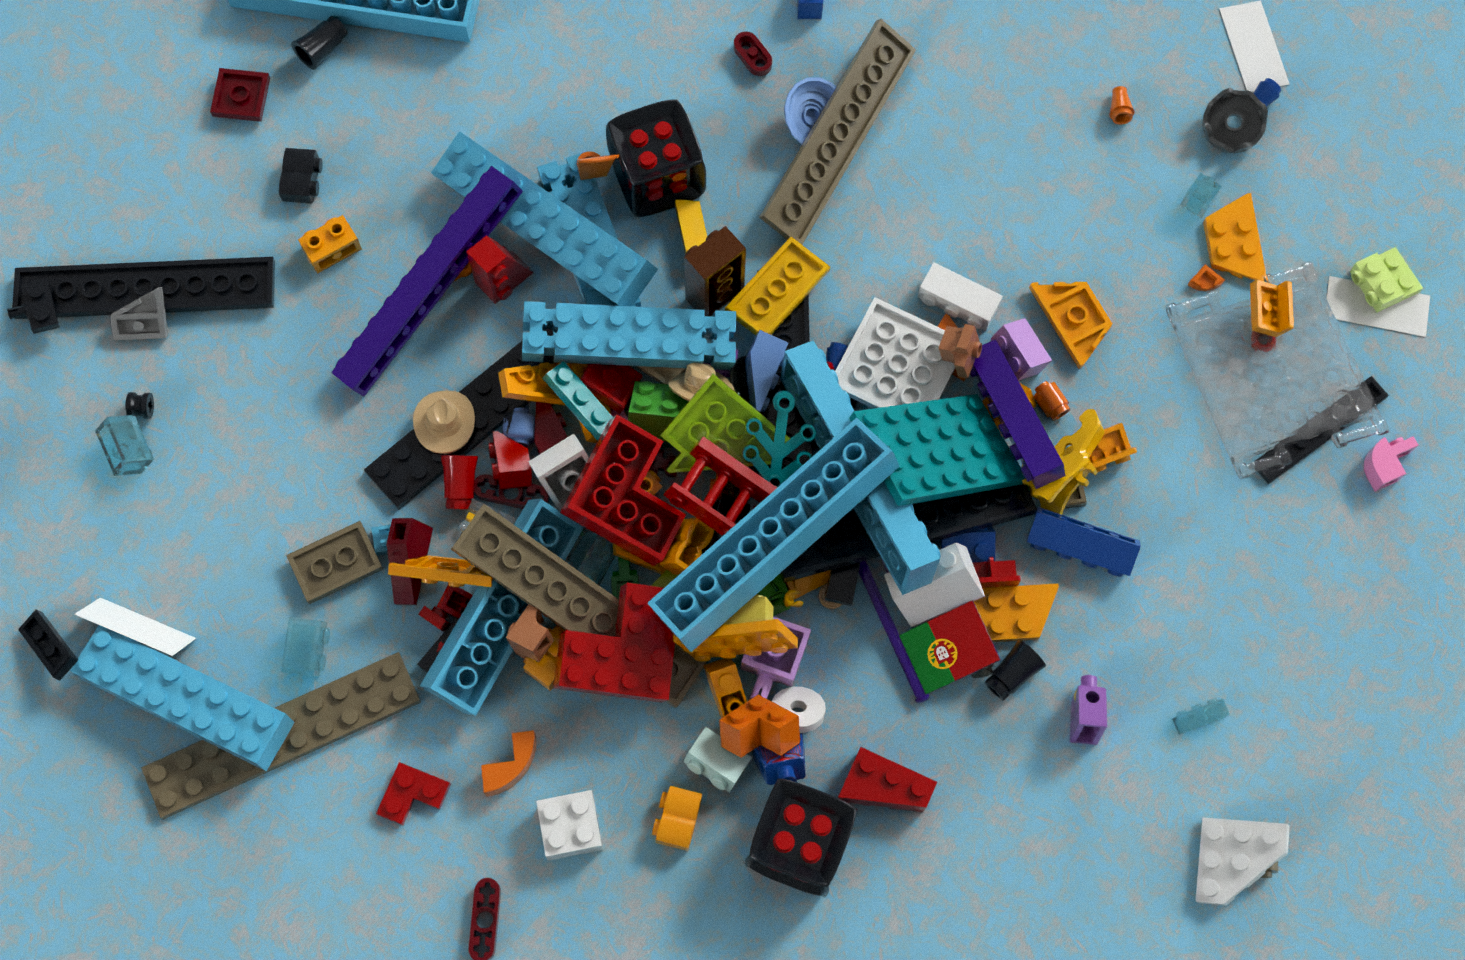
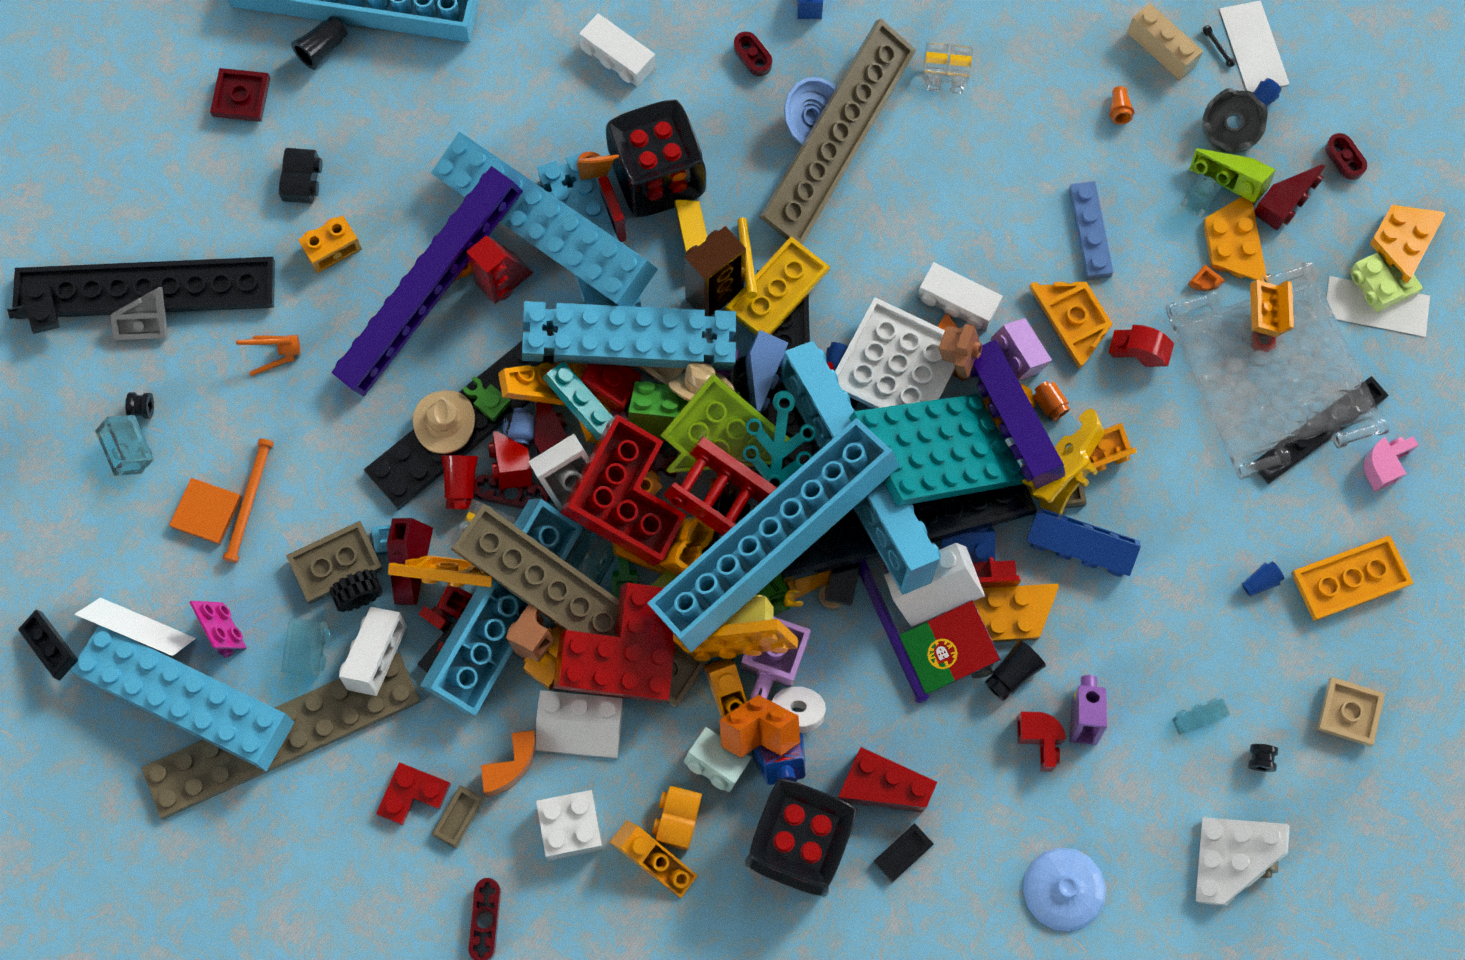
(205, 511): none -> orange tile
(218, 626): none -> dark pink hinge
(249, 496): none -> orange bar
(287, 346): none -> orange plant
(356, 590): none -> black tyre
(372, 651): none -> white brick
(458, 817): none -> dark tan tile
(488, 400): none -> bright green plate
(579, 724): none -> white slope
(613, 208): none -> red tile
(617, 50): none -> white brick
(653, 858): none -> light orange slope
(749, 269): none -> yellow bar
(903, 852): none -> black tile
(954, 72): none -> clear hips
(1042, 730): none -> red brick
(1064, 889): none -> light blue hat
(1091, 230): none -> medium blue plate
(1144, 343): none -> red brick
(1164, 41): none -> tan brick
(1230, 62): none -> black hinge
(1234, 172): none -> lime slope
(1263, 757): none -> black wheel
(1264, 578): none -> blue cone
(1284, 196): none -> dark red slope
(1346, 157): none -> dark red plate
(1351, 711): none -> tan plate
(1352, 578): none -> light orange plate
(1406, 236): none -> light orange wing

